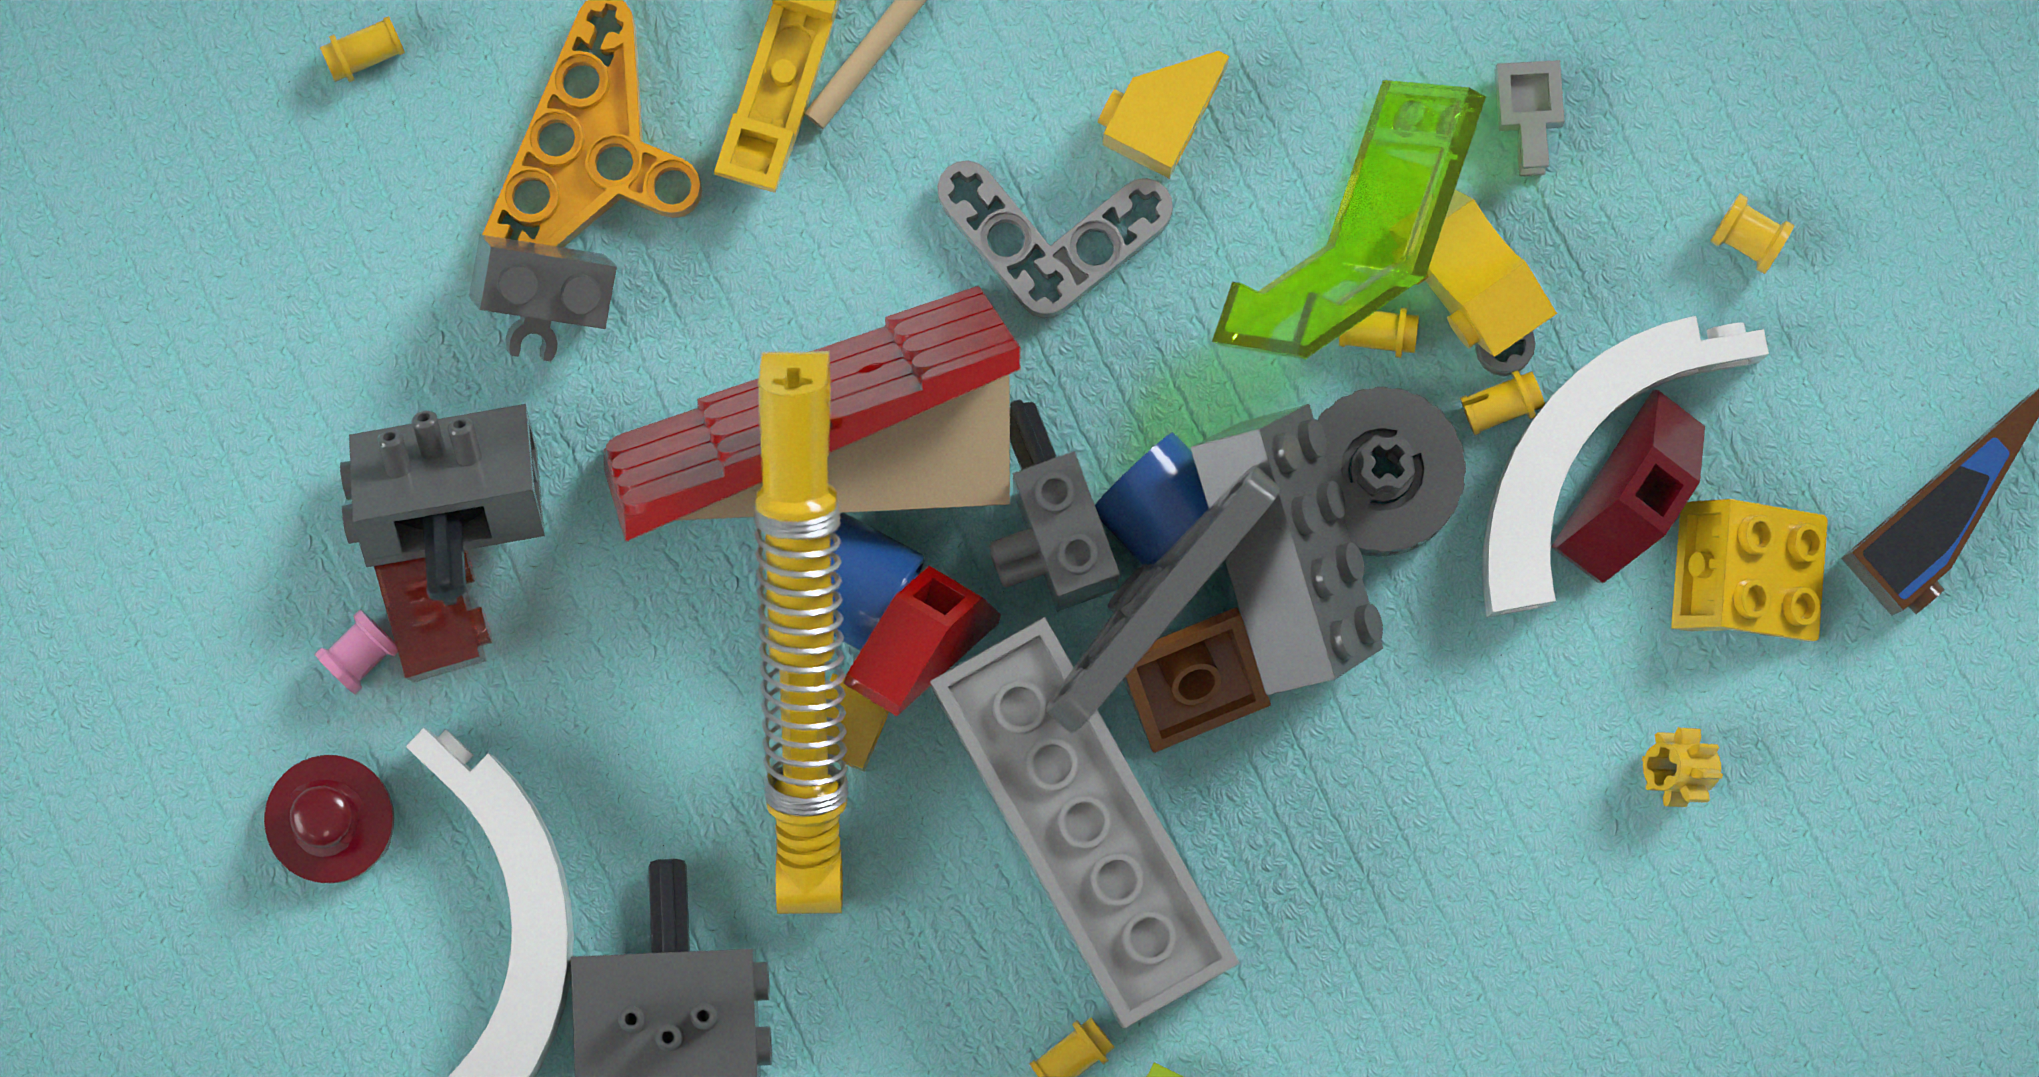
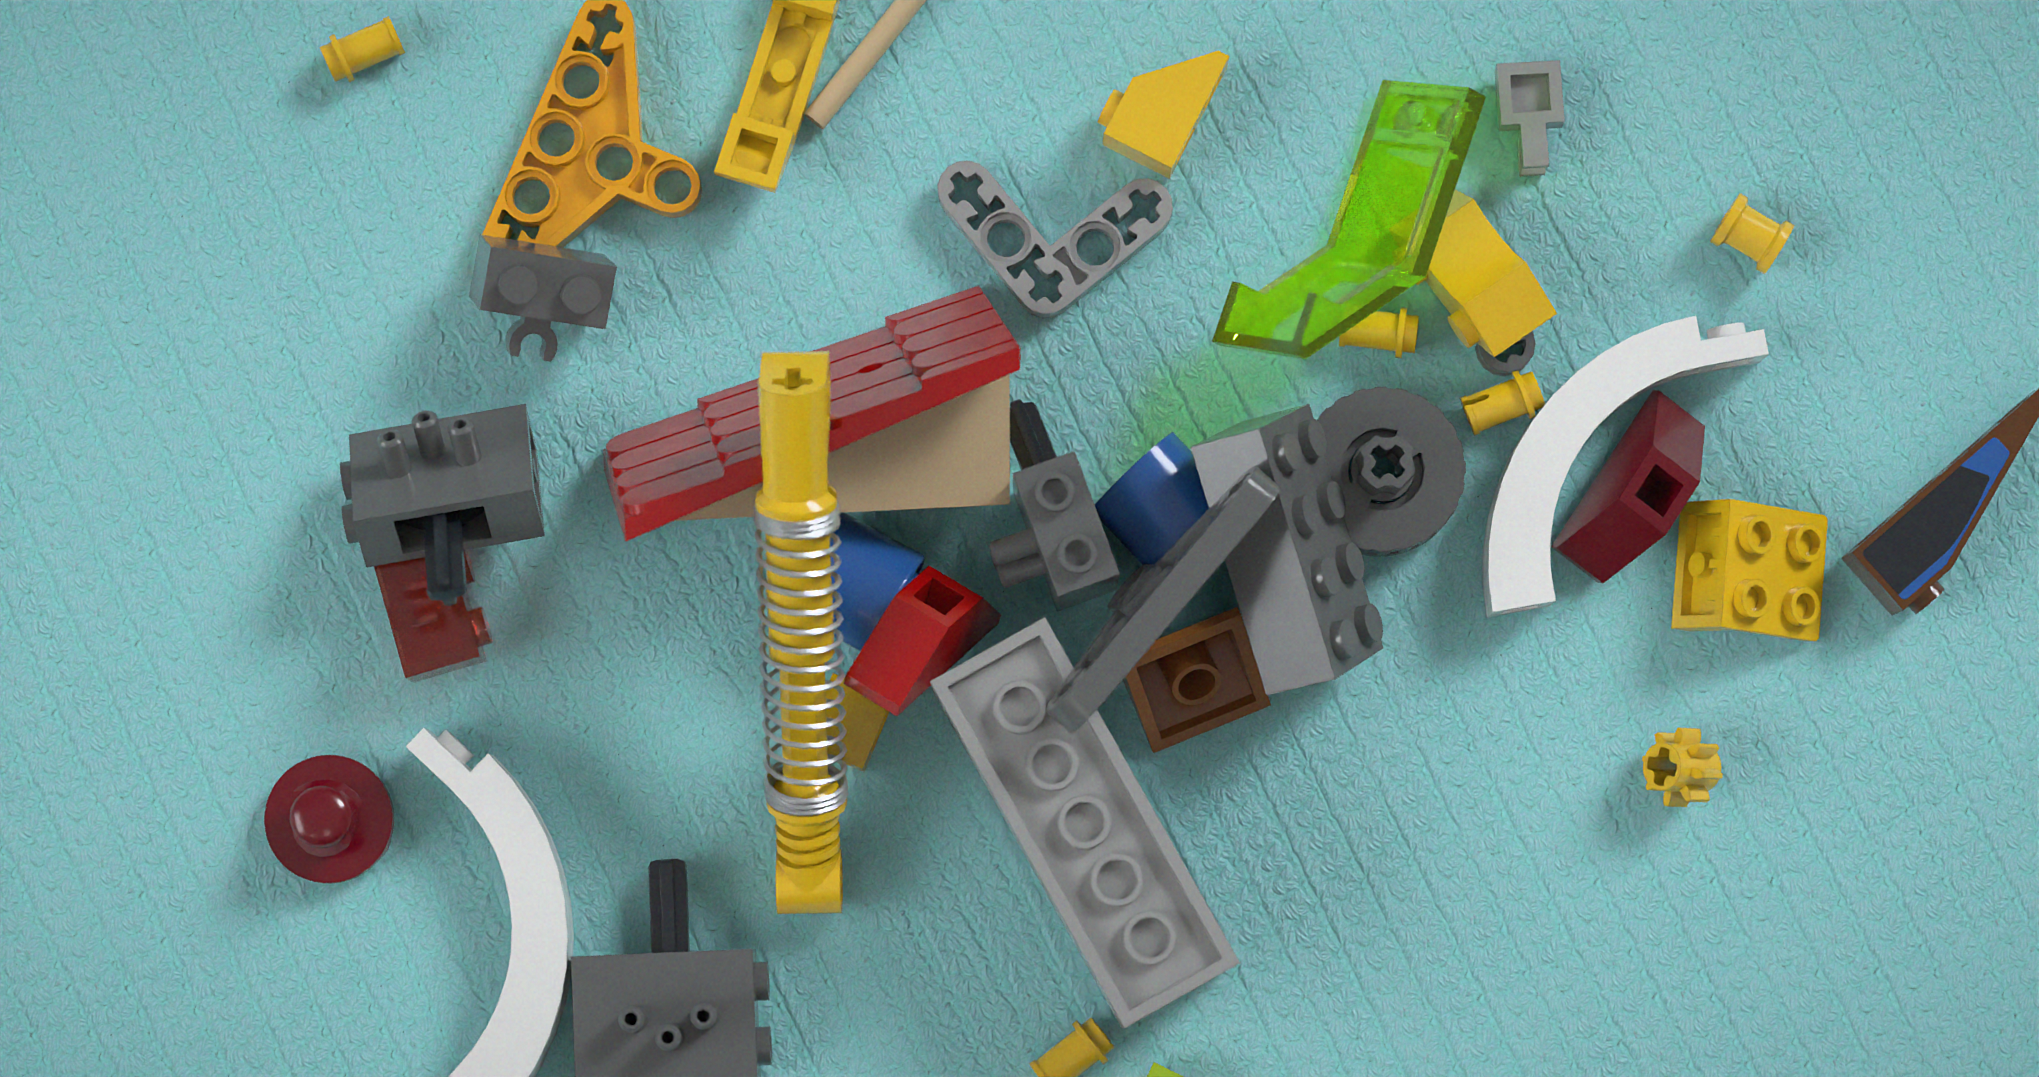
(357, 652): bright pink bush -> none

